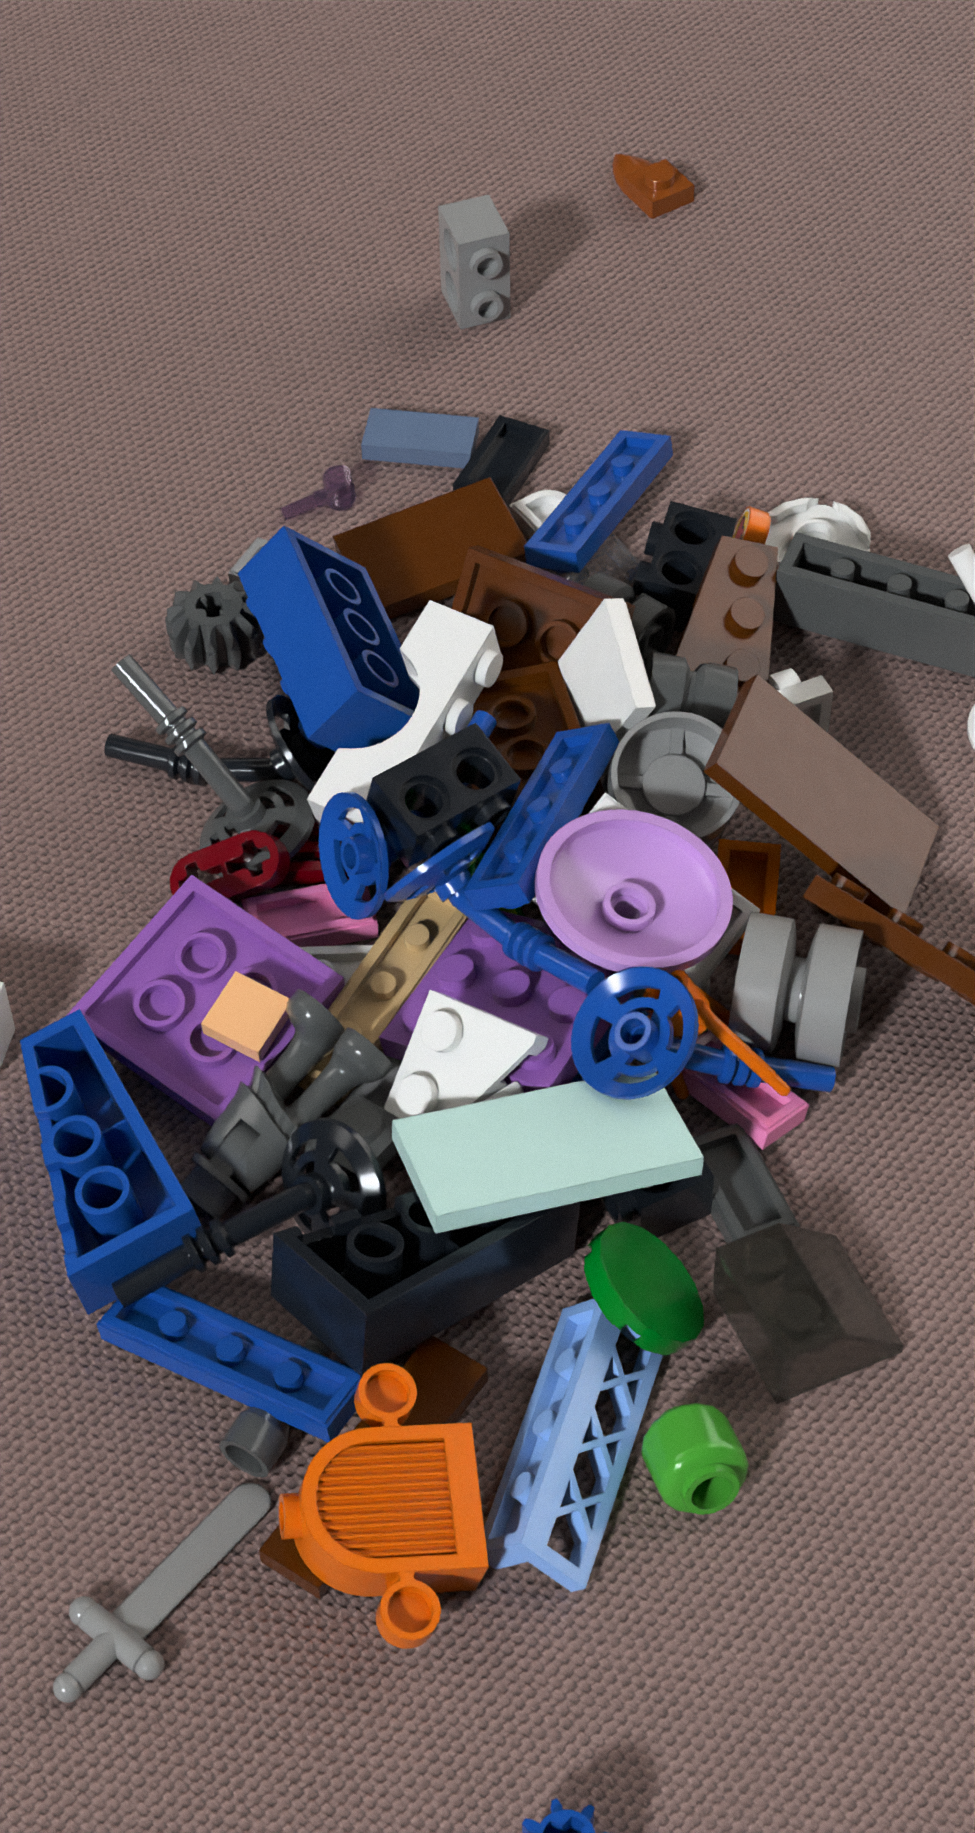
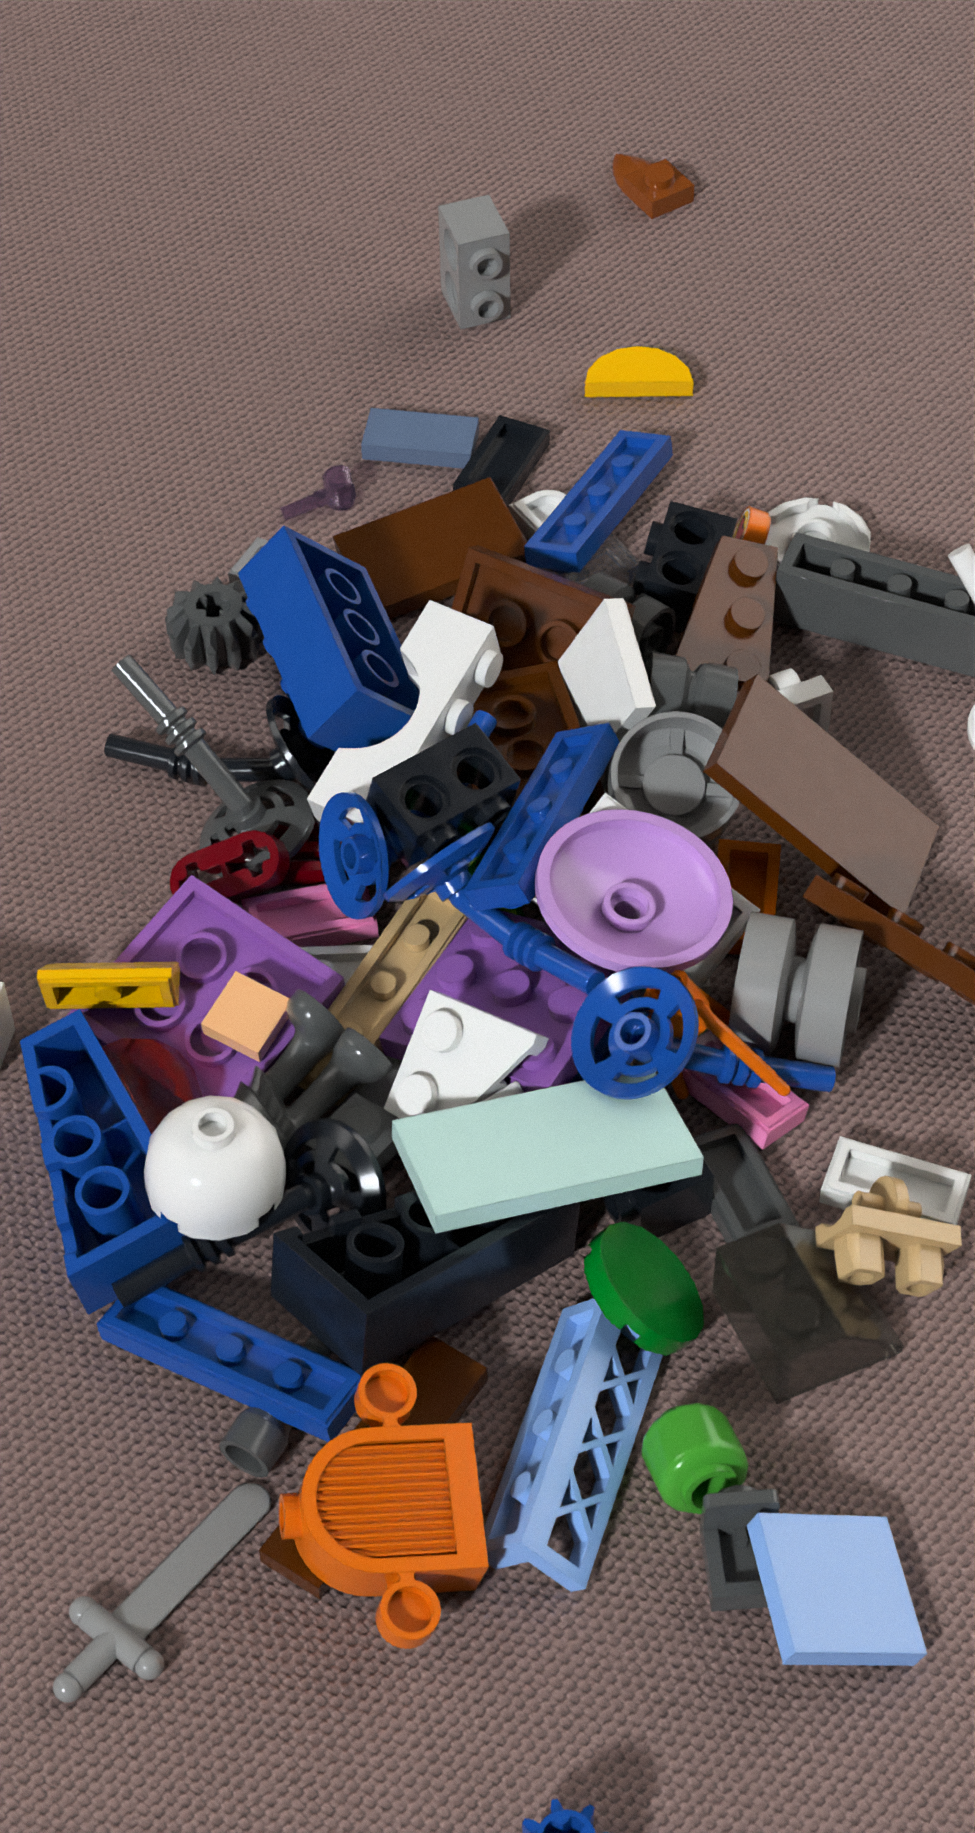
(110, 985): none -> yellow slope
(153, 1076): none -> clear red tile
(214, 1168): none -> white cylinder
(638, 373): none -> yellow tile
(727, 1548): none -> dark grey bracket
(835, 1590): none -> light blue tile
(859, 1165): none -> white tile
(891, 1229): none -> tan hips

